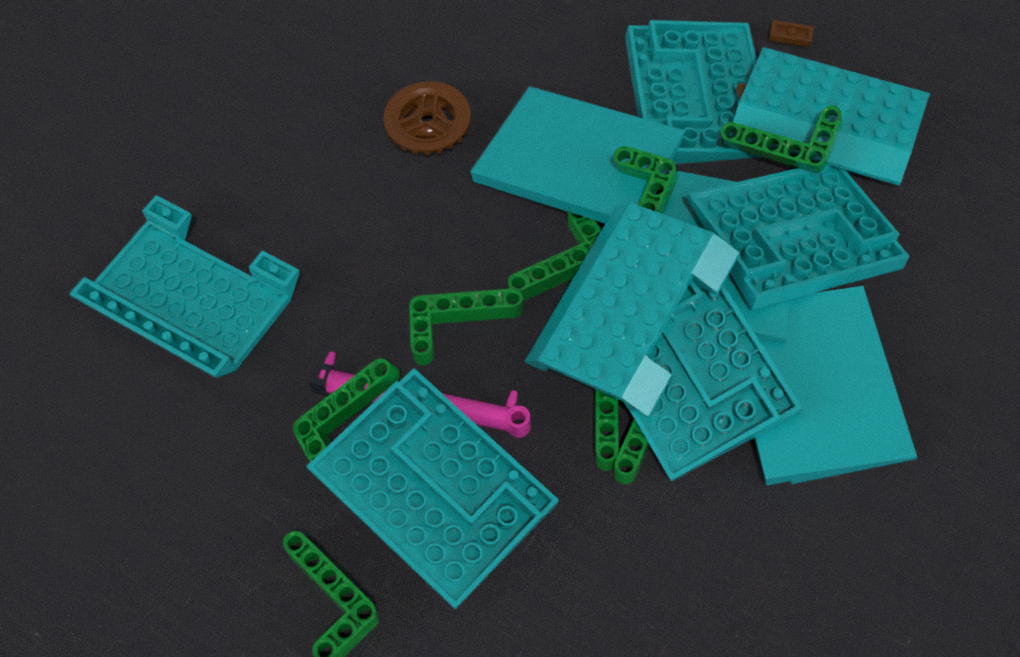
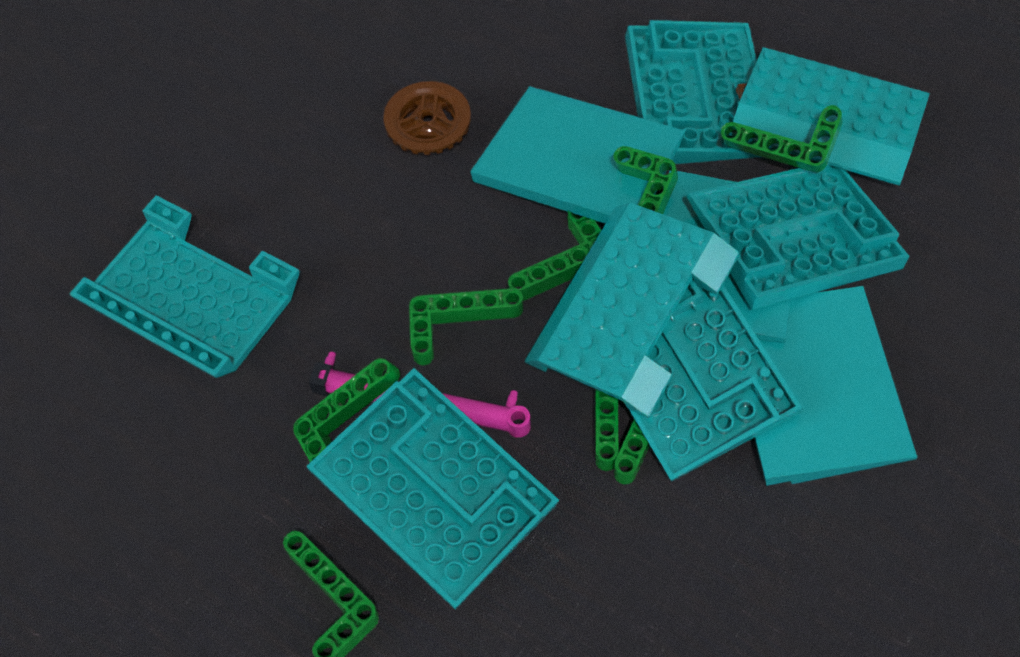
(791, 33): reddish brown plate -> none

